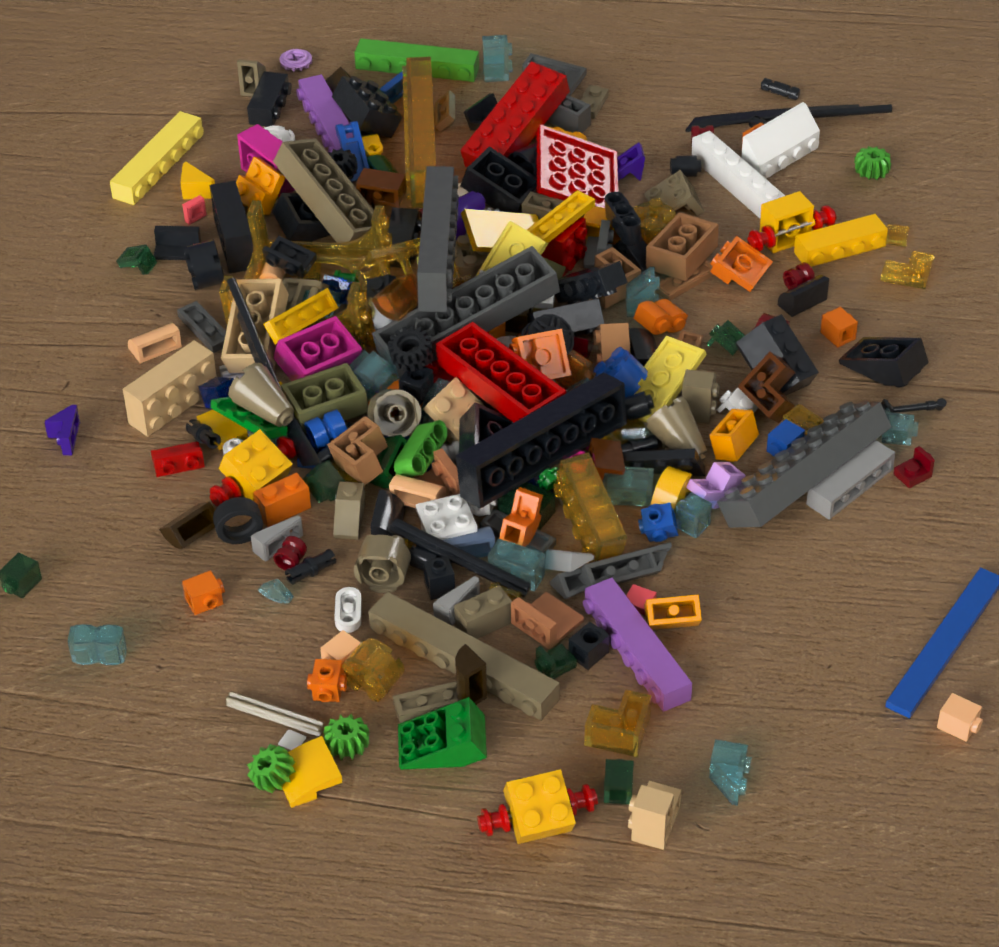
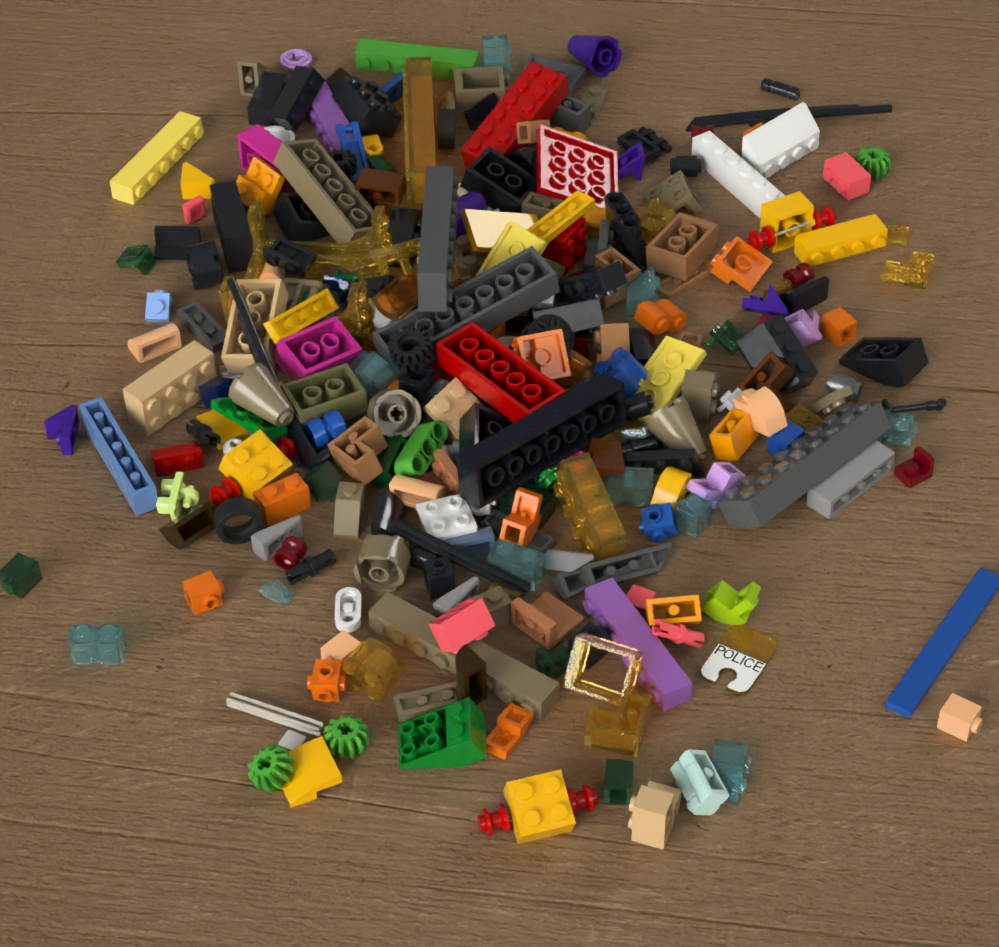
(118, 456): none -> medium blue brick
(158, 306): none -> light blue bracket
(180, 496): none -> yellowish green hips
(296, 98): none -> black brick
(446, 128): none -> black tyre
(462, 625): none -> coral brick
(478, 77): none -> dark tan window
(509, 731): none -> orange slope
(528, 130): none -> medium nougat brick
(578, 661): none -> clear yellow window
(596, 53): none -> dark purple cone
(651, 144): none -> black plate
(678, 633): none -> coral pin
(699, 782): none -> light aqua brick
(729, 605): none -> lime brick
(744, 654): none -> piece
(764, 409): none -> light nougat brick
(772, 305): none -> dark purple slope
(781, 287): none -> clear yellow pin
(805, 327): none -> lavender brick
(832, 400): none -> dark tan plate
(840, 380): none -> flat silver brick
(847, 176): none -> coral brick

